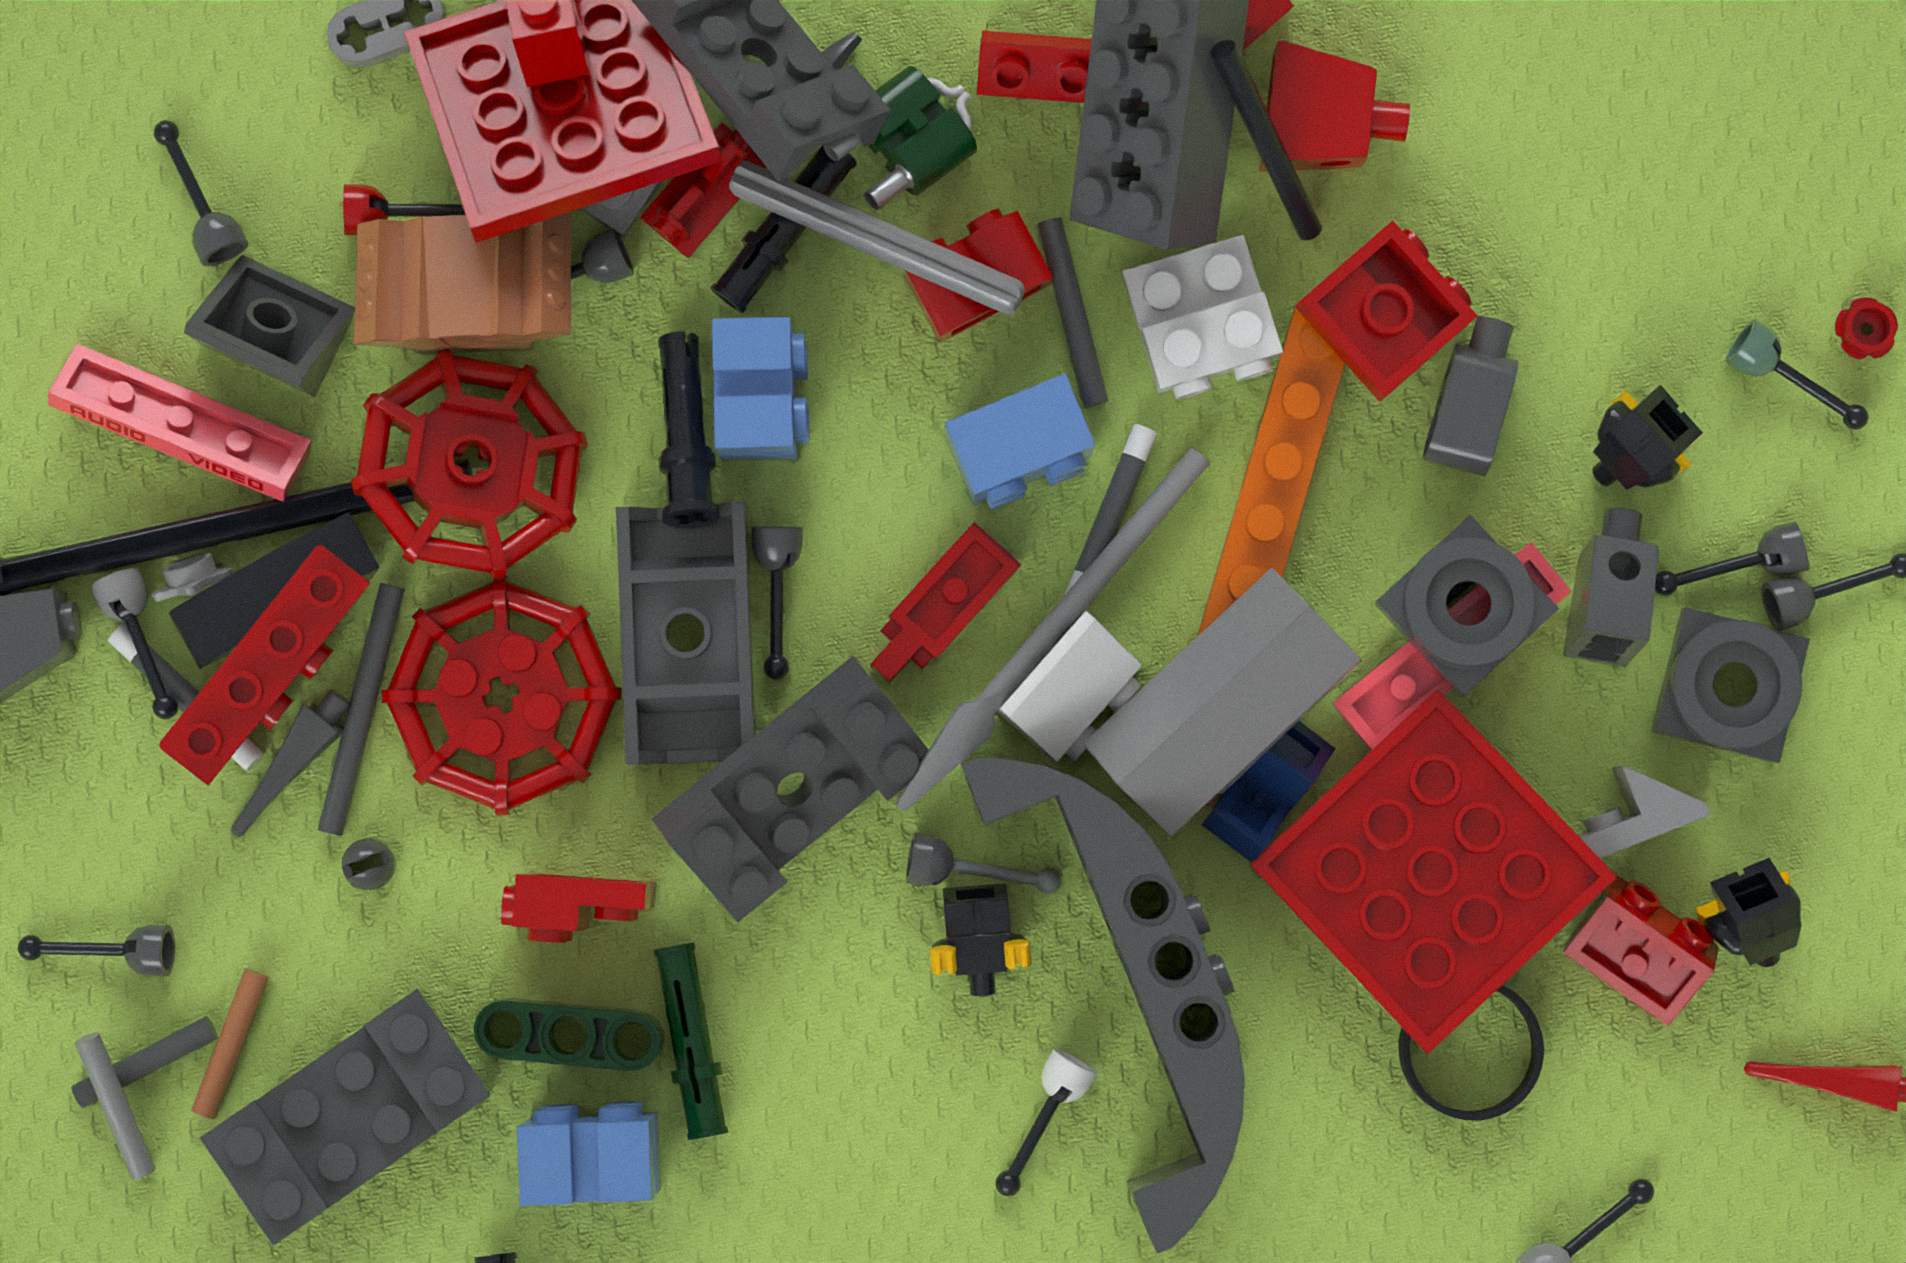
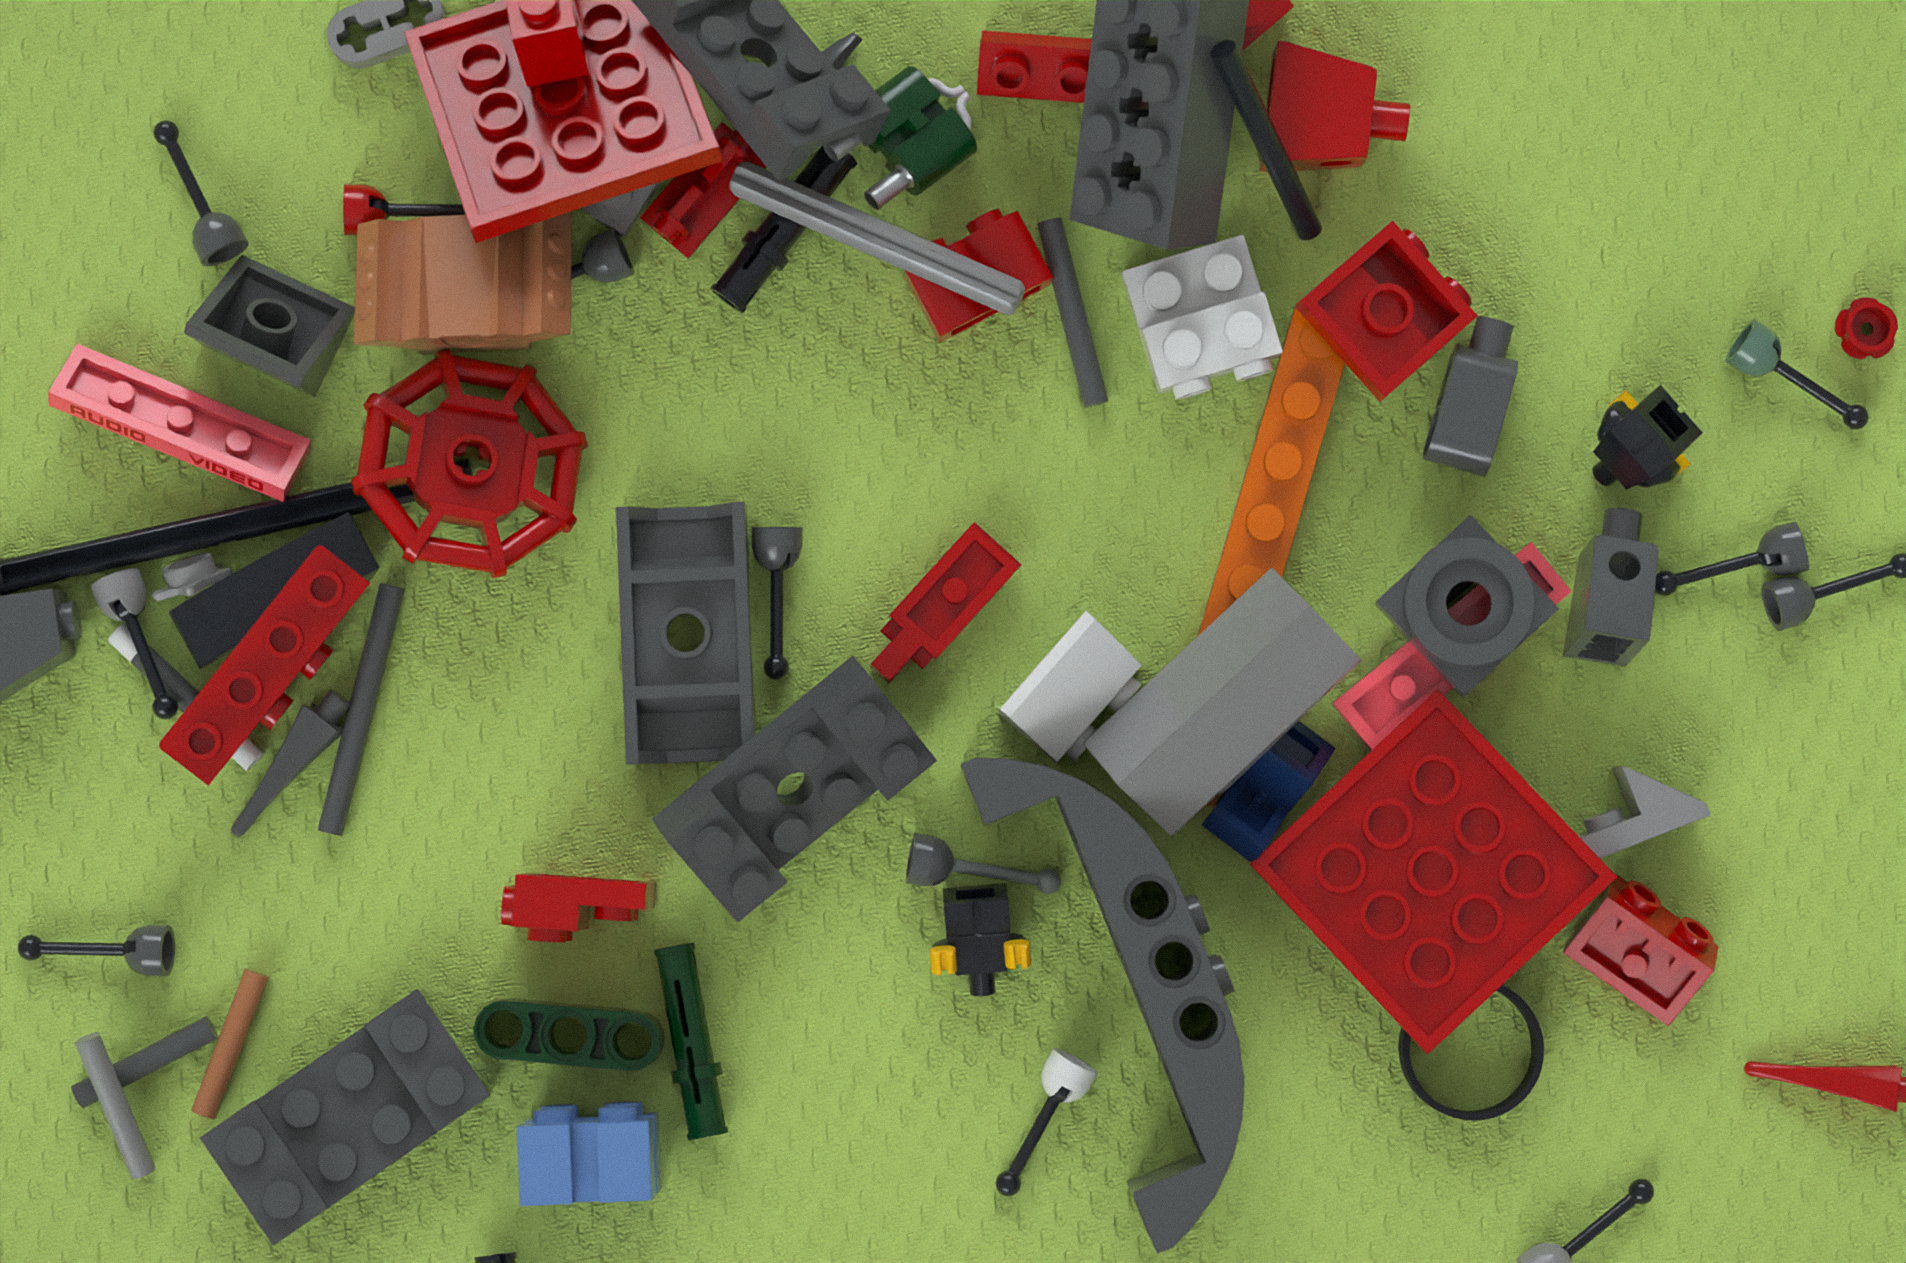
(374, 877): dark grey hinge -> none
(467, 680): red plate -> none
(687, 457): black pin -> none
(756, 388): medium blue brick -> none
(974, 720): light grey piece -> none
(1020, 441): medium blue brick -> none
(1116, 497): dark grey bar -> none
(1687, 697): dark grey piece -> none
(1754, 913): black piece -> none

